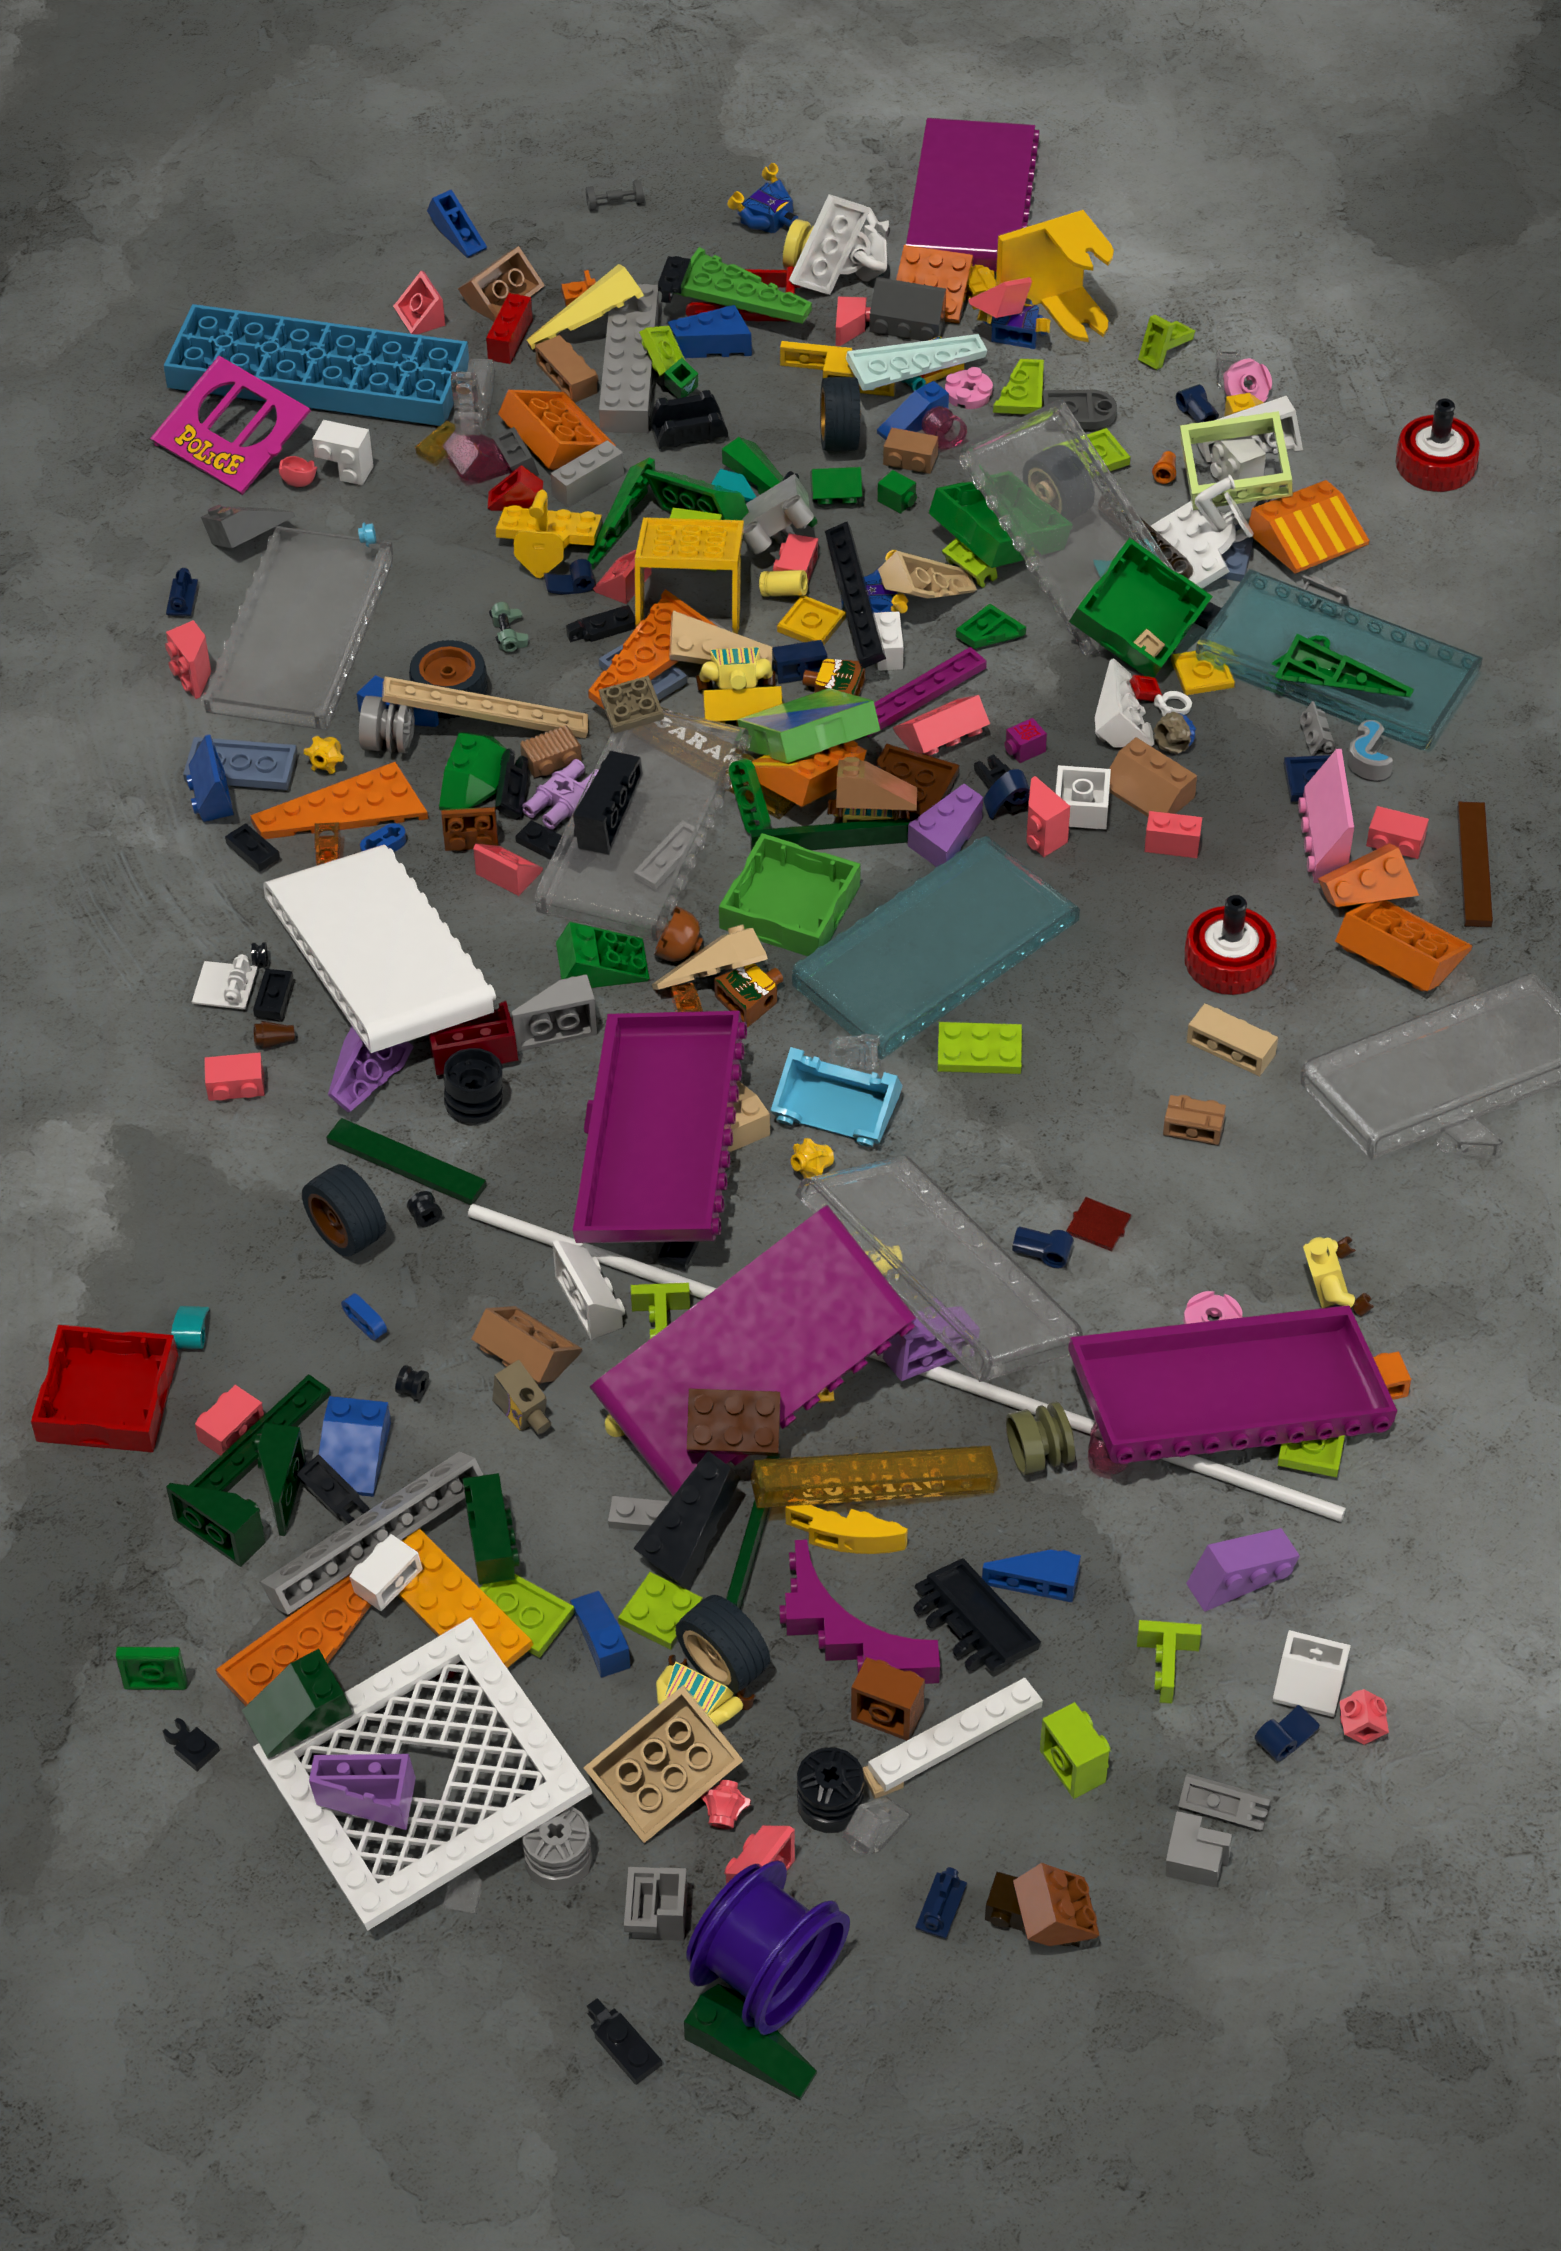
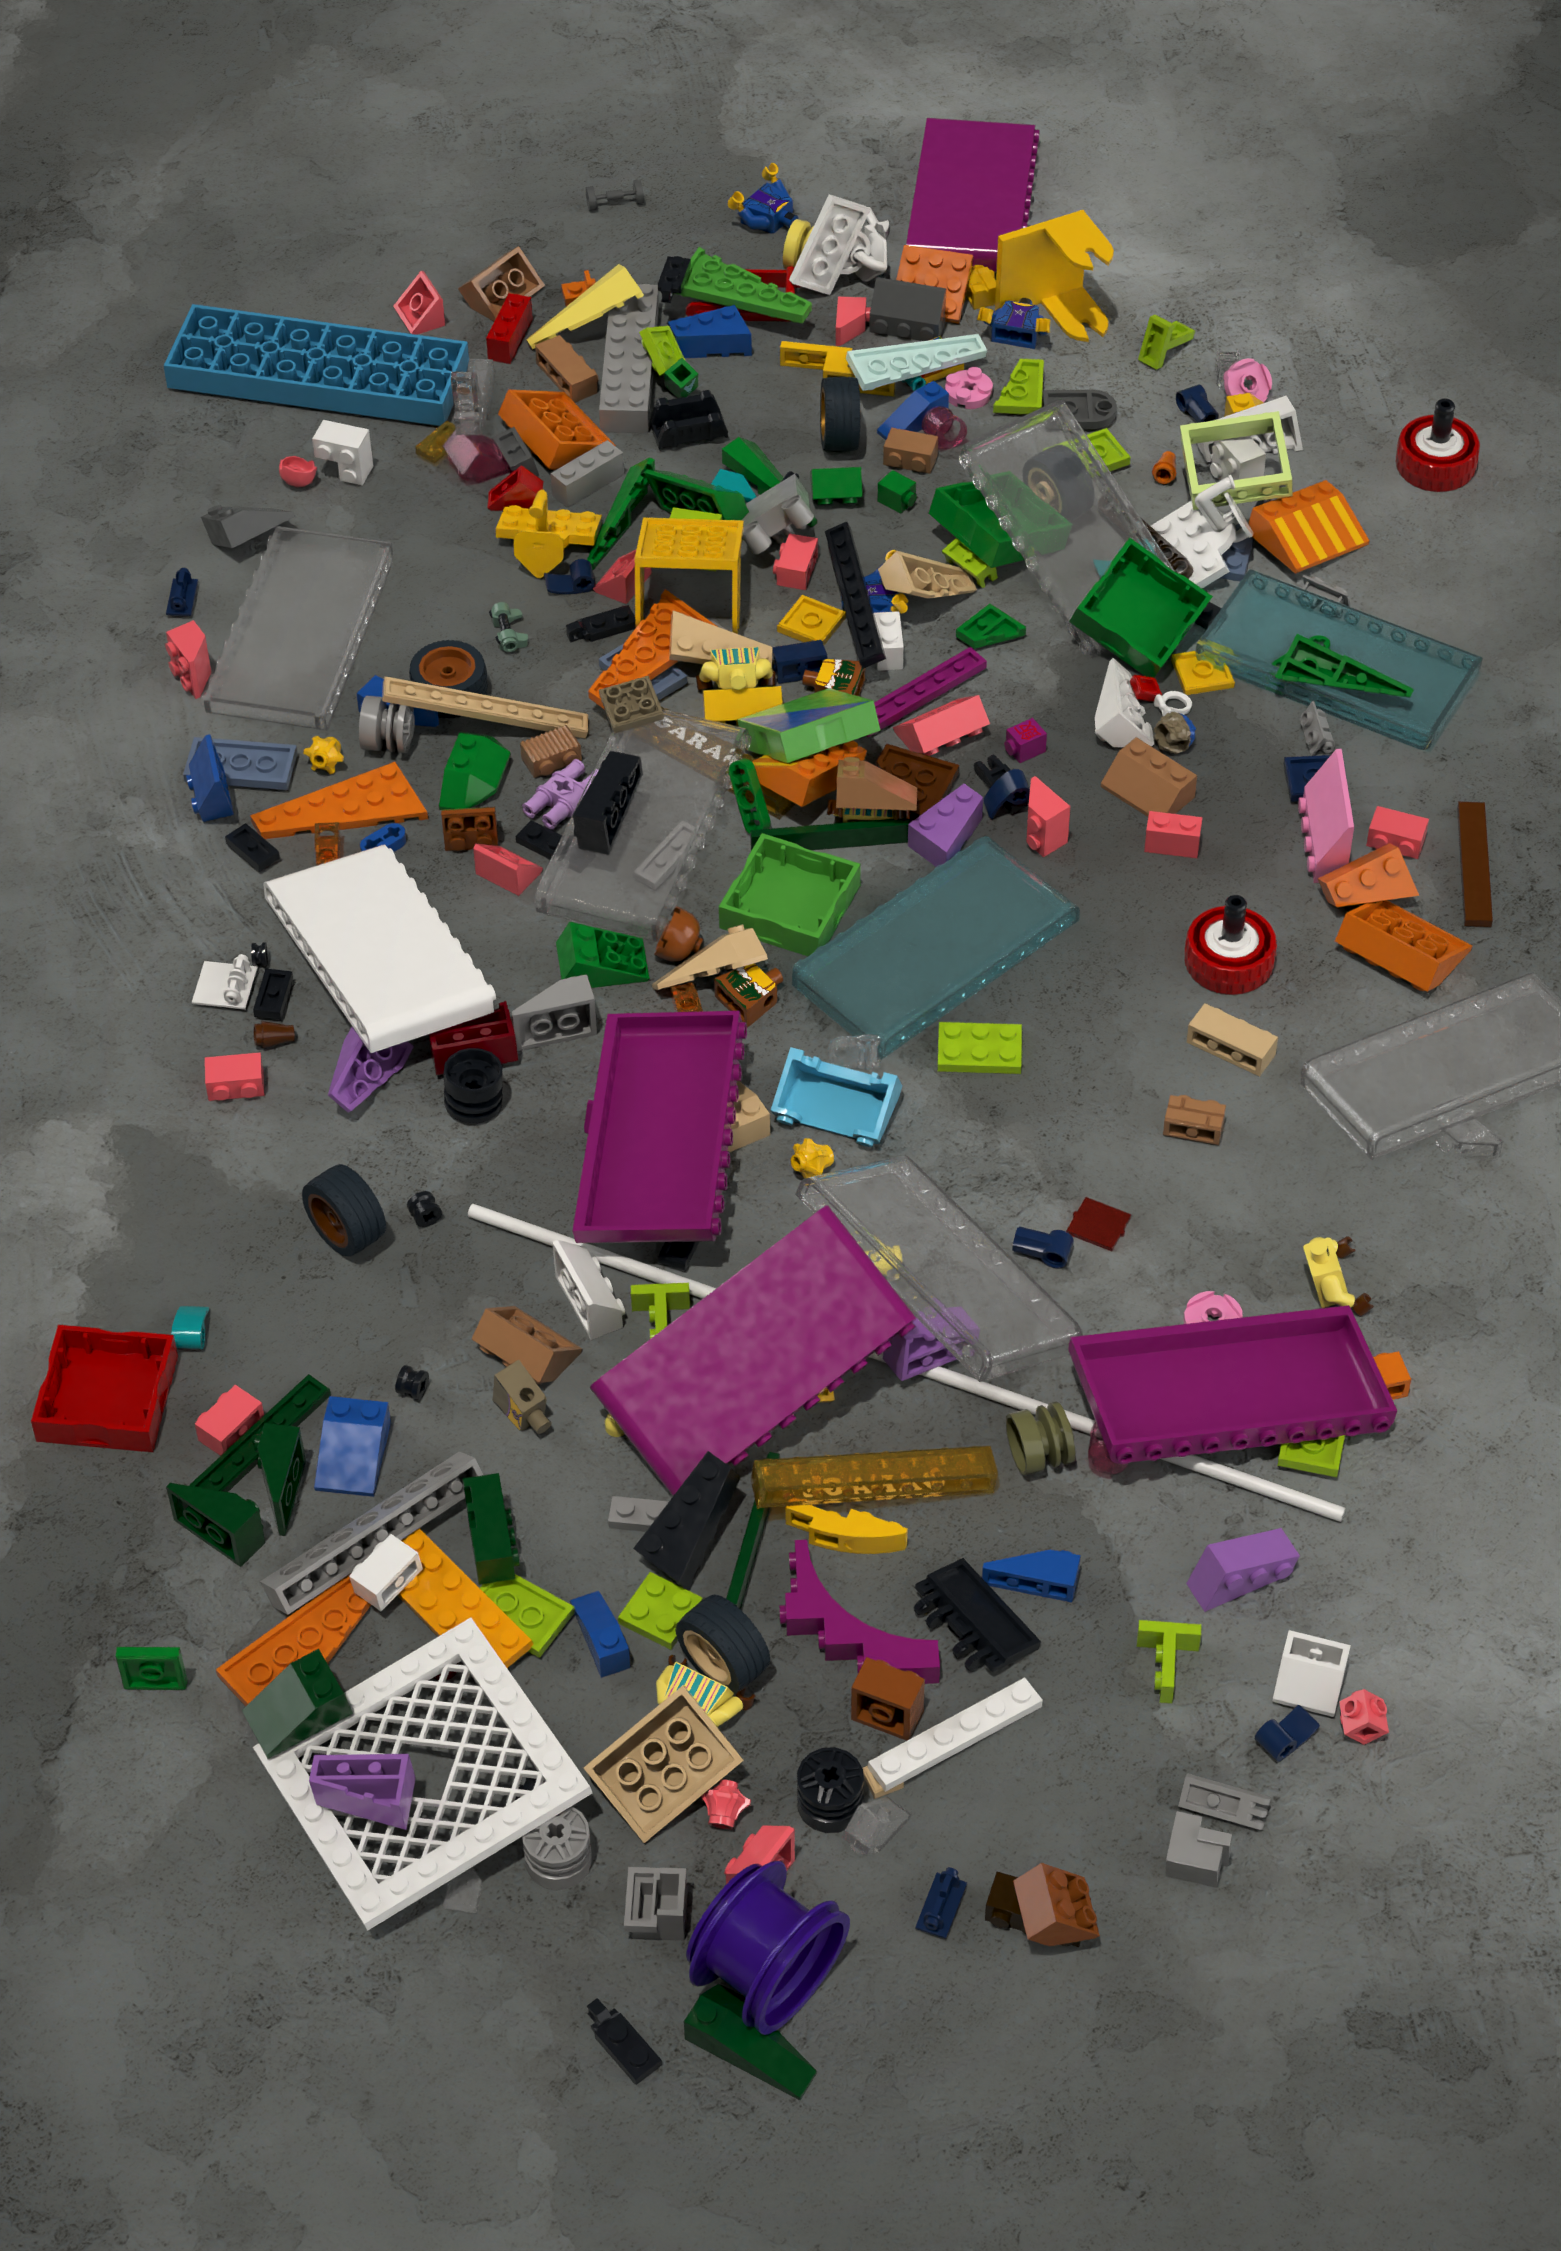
(193, 1746): black plate -> none
(214, 455): dark pink door -> none
(331, 1489): black hinge -> none
(364, 1316): blue beam -> none
(367, 534): medium azure plate -> none
(406, 1161): dark green tile -> none
(455, 224): blue slope -> none
(512, 784): black hinge -> none
(733, 1422): reddish brown brick -> none
(783, 583): light yellow piece -> none
(1004, 298): coral slope -> none
(1074, 1750): lime brick -> none
(1086, 793): white brick -> none
(1152, 643): tan tile -> none
(1363, 753): light grey animal -> none

